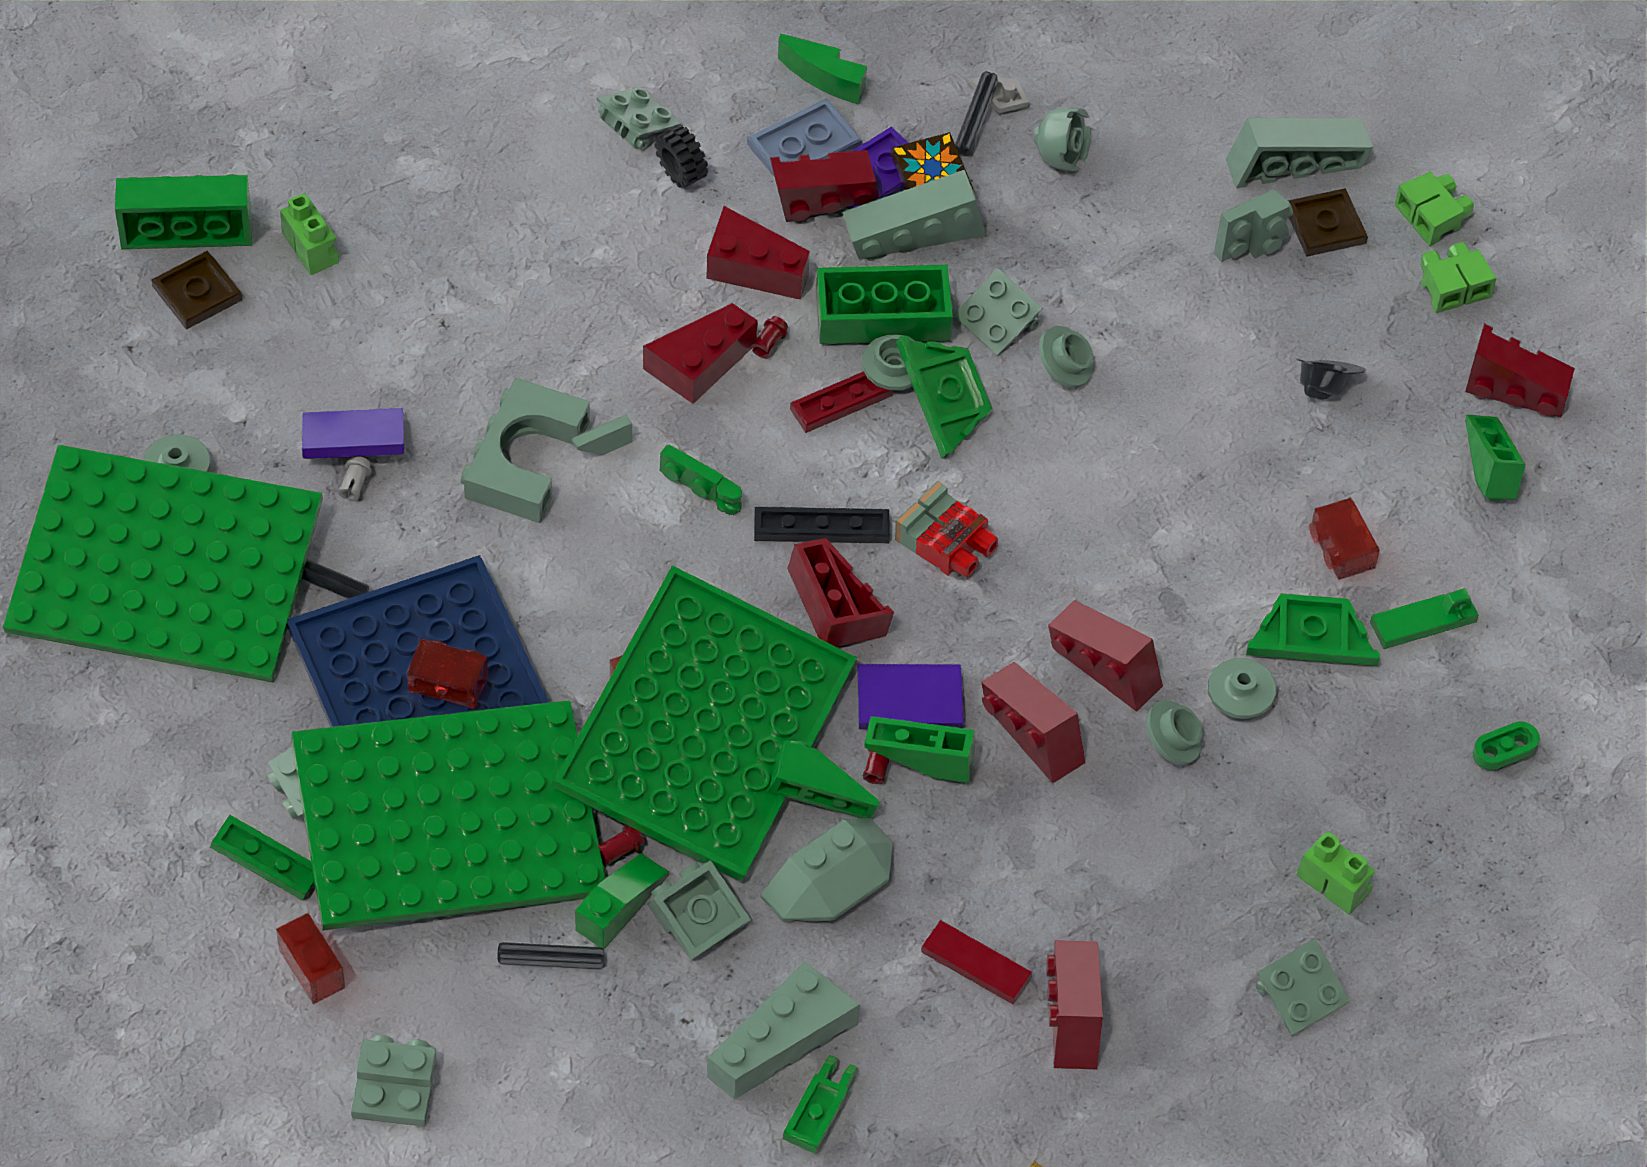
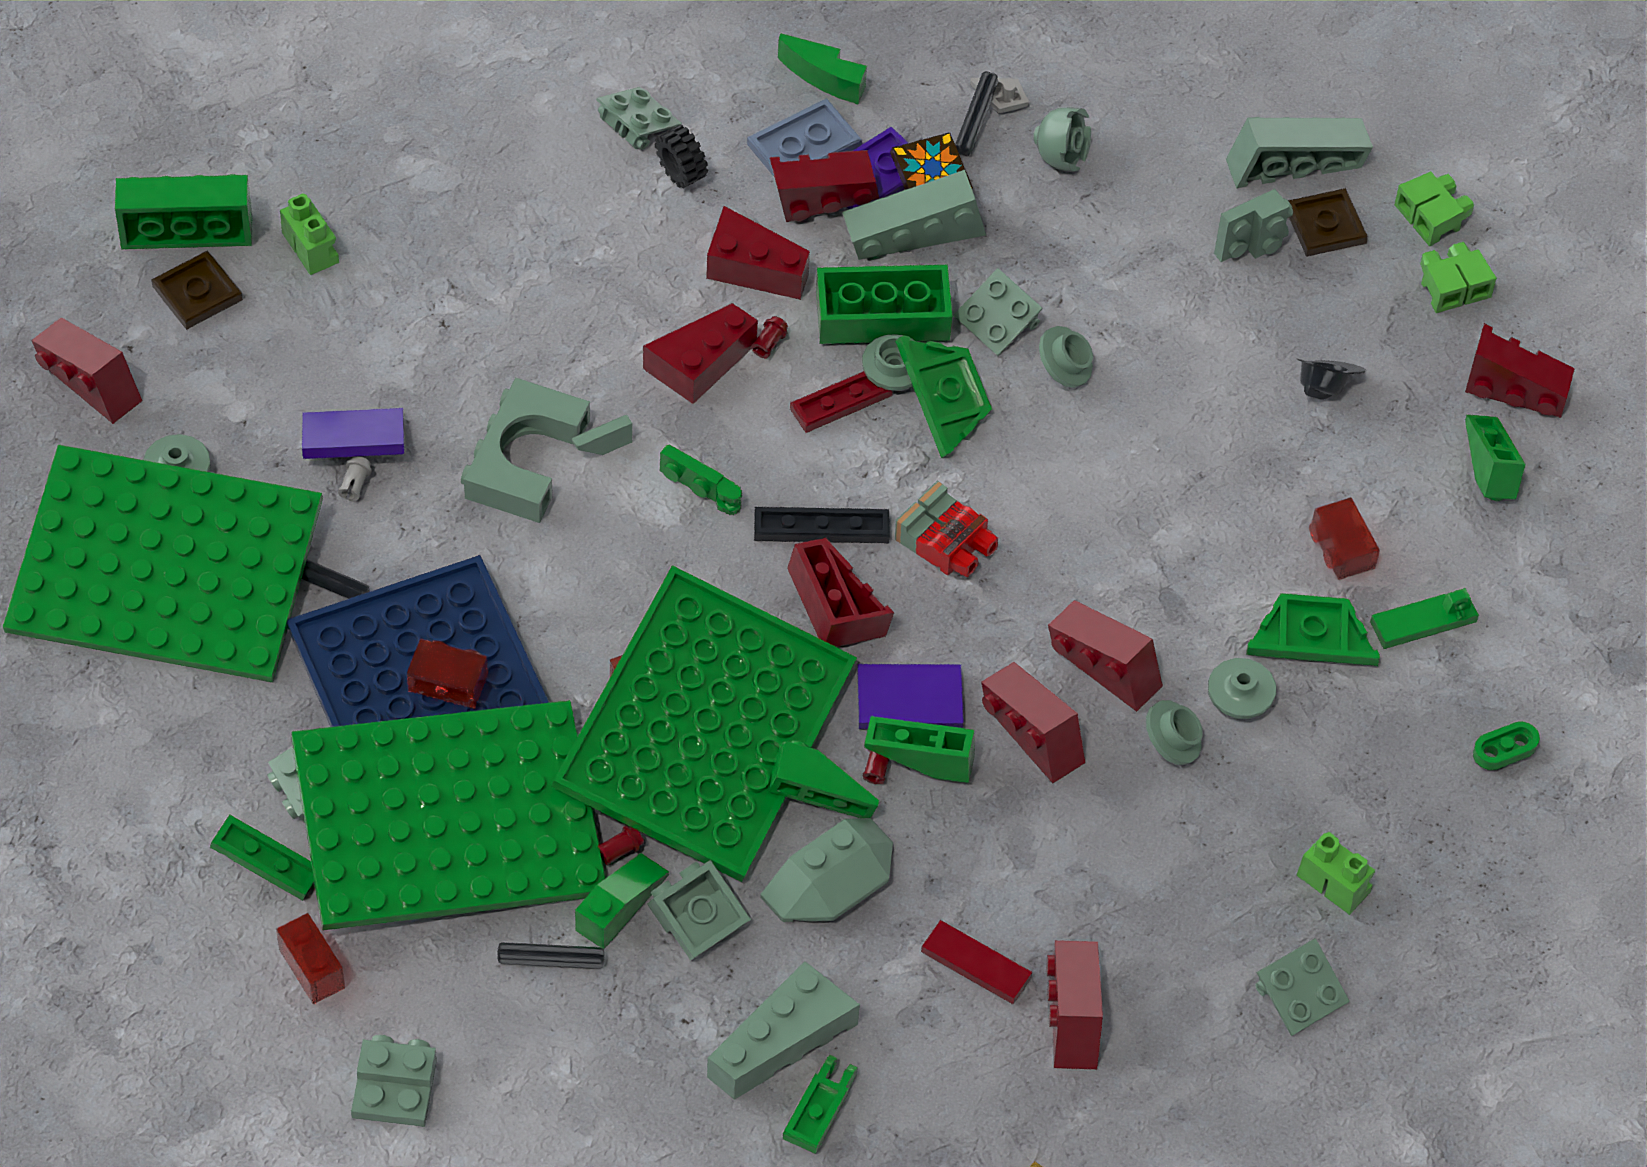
(88, 368): none -> dark red wedge

